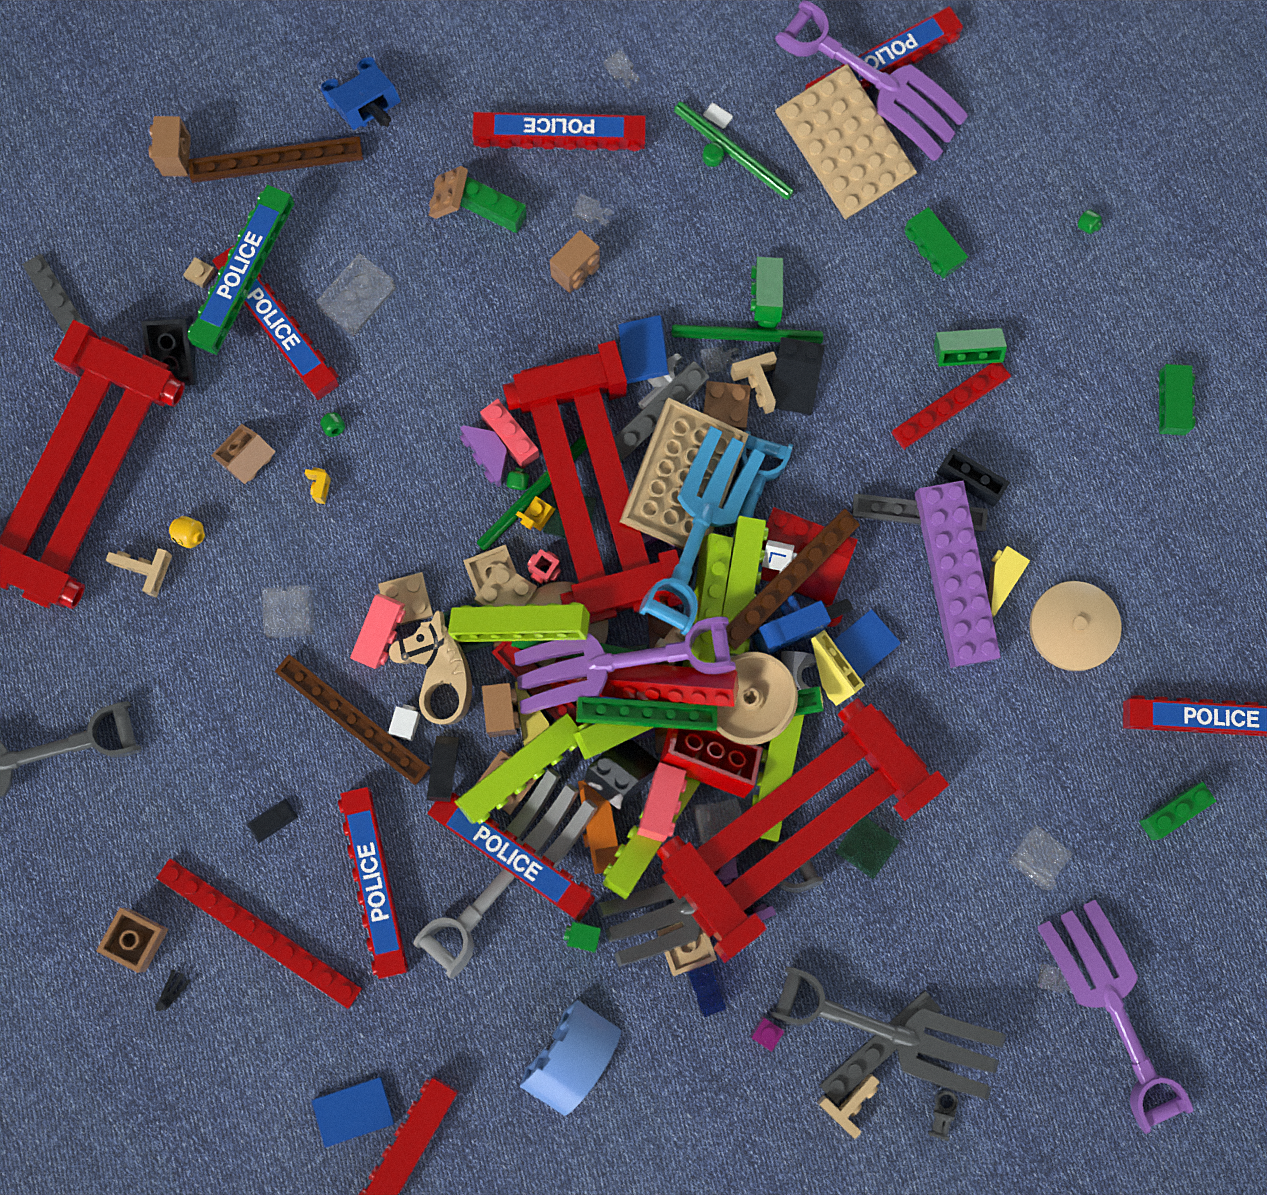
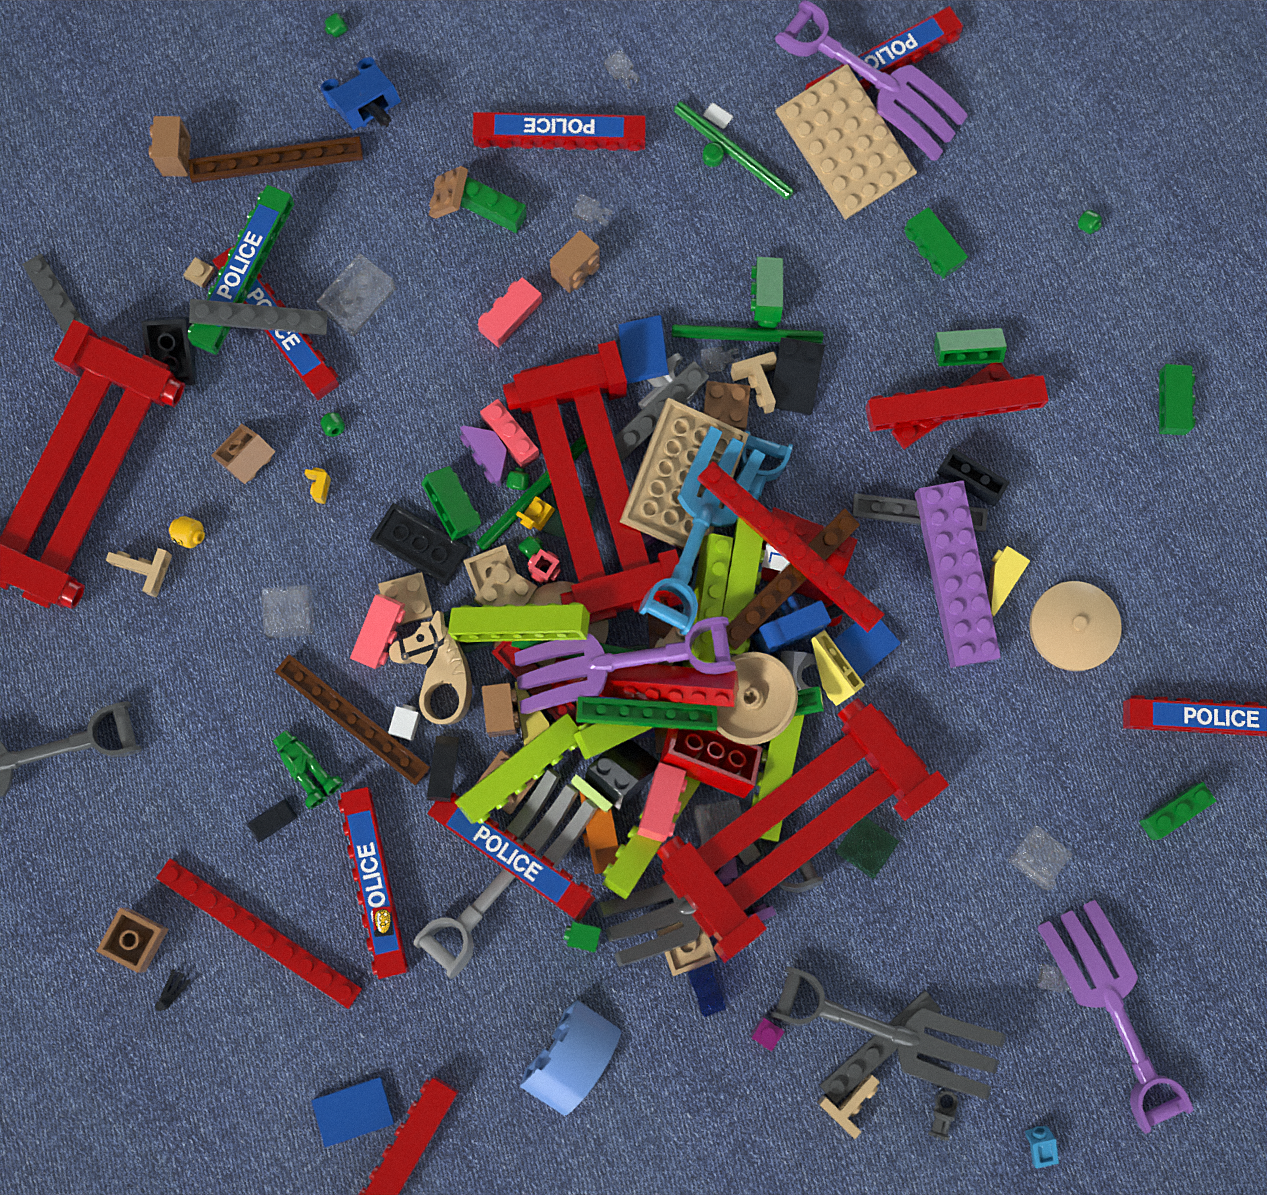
(257, 317): none -> dark grey plate
(298, 760): none -> green piece
(335, 25): none -> green piece
(382, 921): none -> sticker
(419, 544): none -> black tile
(451, 502): none -> green brick
(509, 312): none -> coral brick
(530, 546): none -> green piece
(592, 794): none -> yellowish green tile
(749, 854): none -> white sticker
(790, 547): none -> red plate
(956, 403): none -> red brick
(1042, 1146): none -> dark azure bracket

